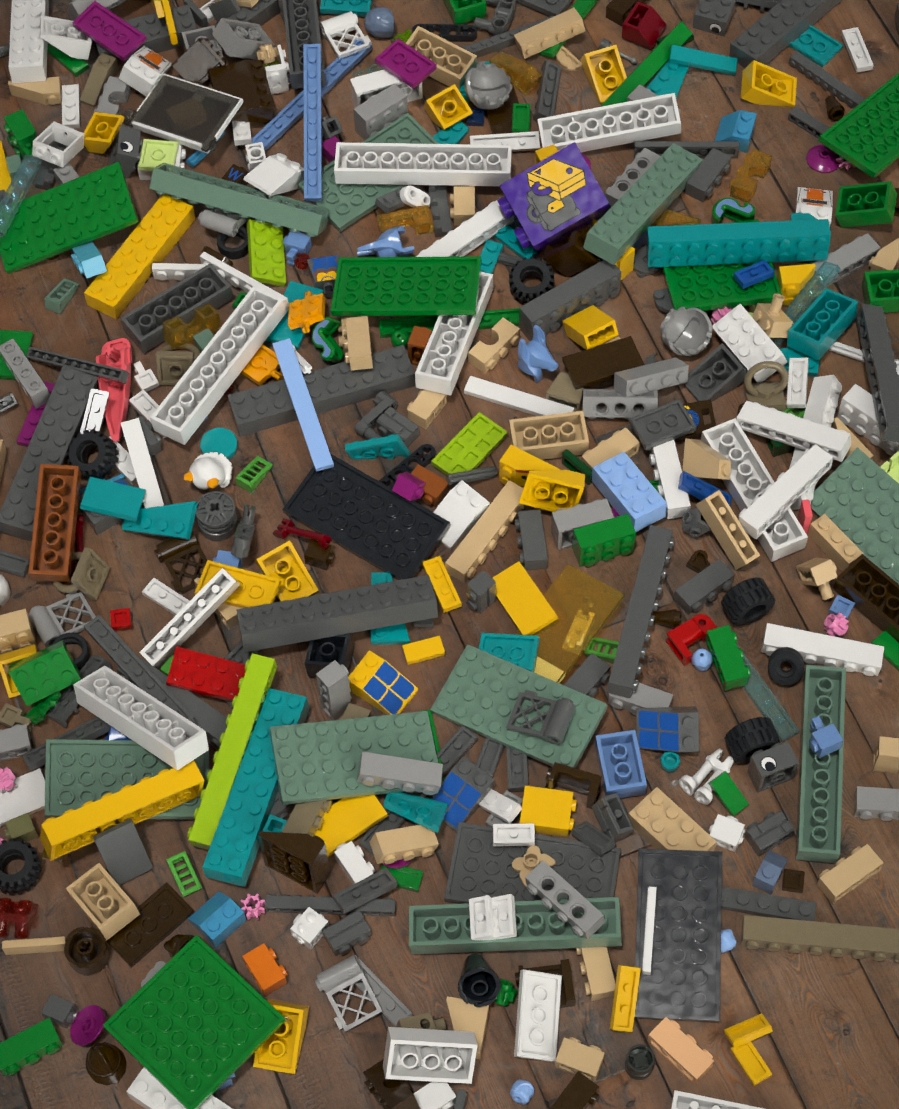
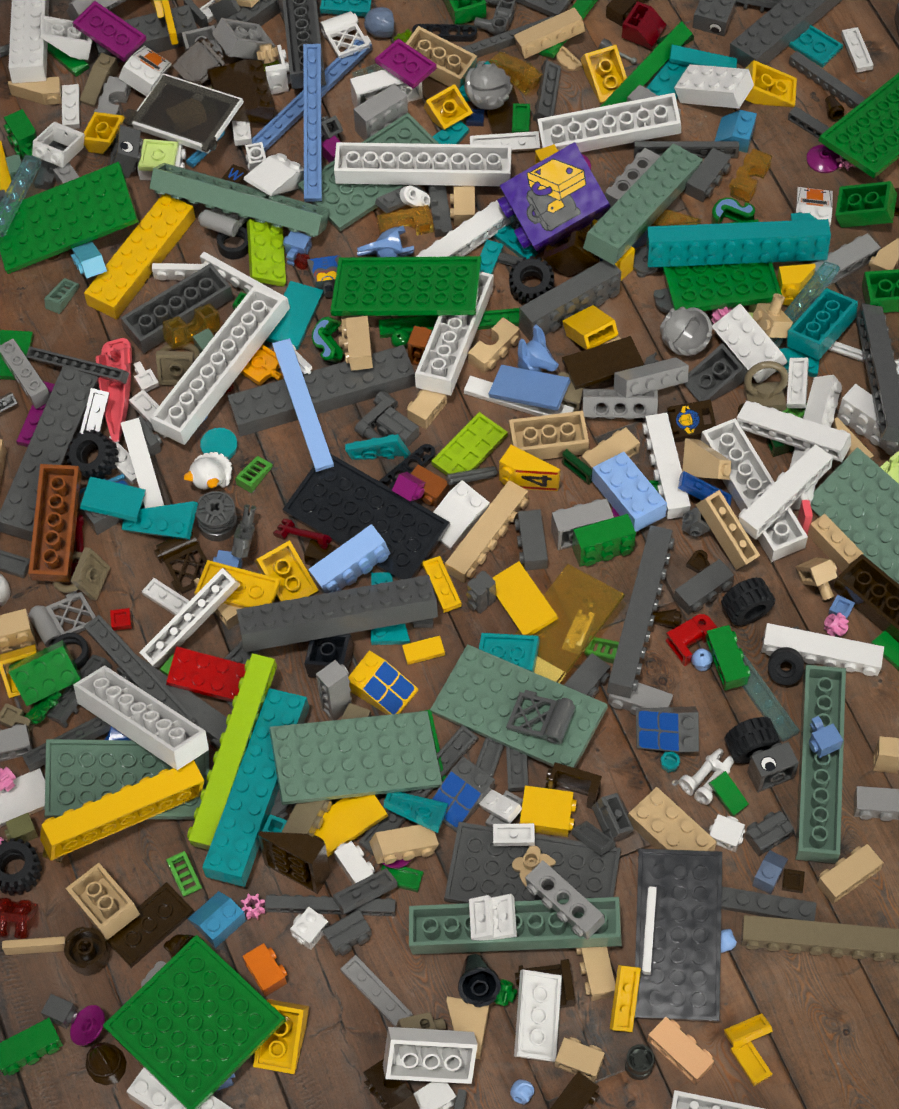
(123, 852): dark grey tile -> none
(210, 251): dark brown tile -> none
(306, 311): light orange plate -> none
(340, 977): light grey piece -> none
(350, 561): none -> light blue brick
(399, 773): light grey brick -> none
(529, 387): none -> medium blue tile
(552, 489): yellow slope -> none
(620, 764): medium blue brick -> none
(662, 424): dark grey tile -> none
(714, 86): none -> white brick
(753, 274): blue plate -> none

